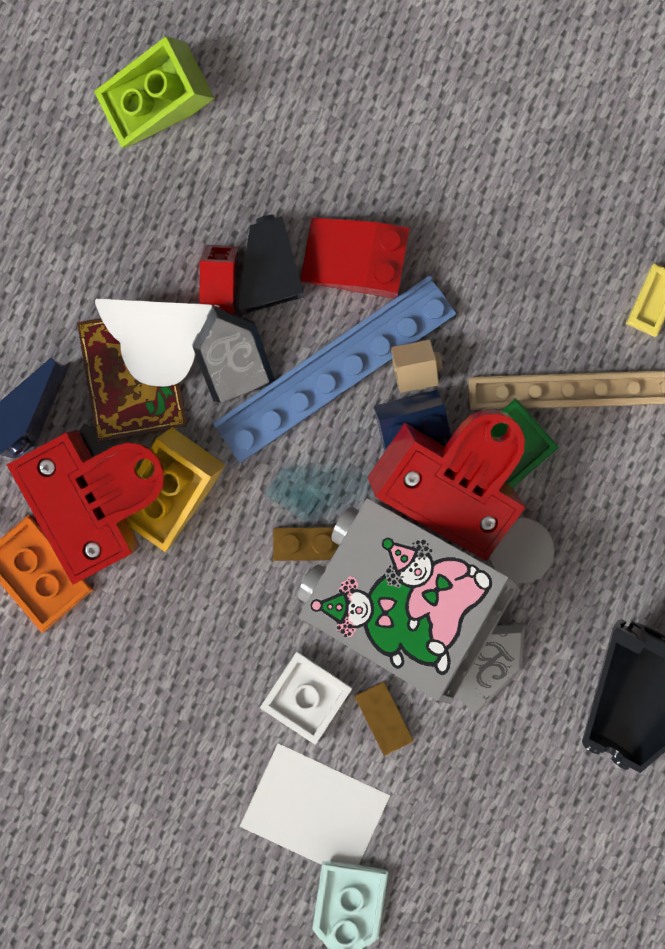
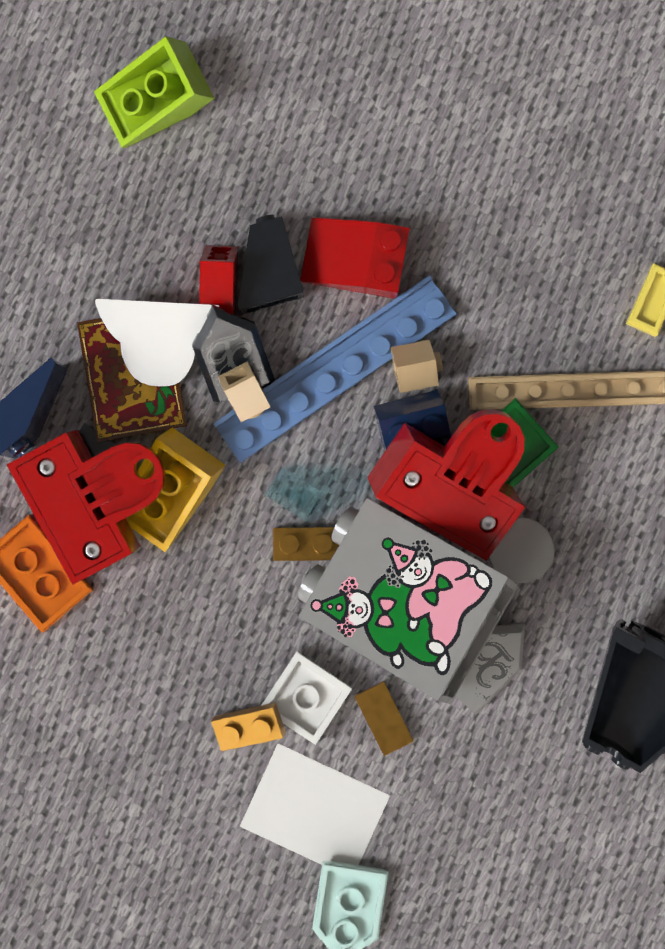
(244, 392): none -> tan brick
(248, 727): none -> plate

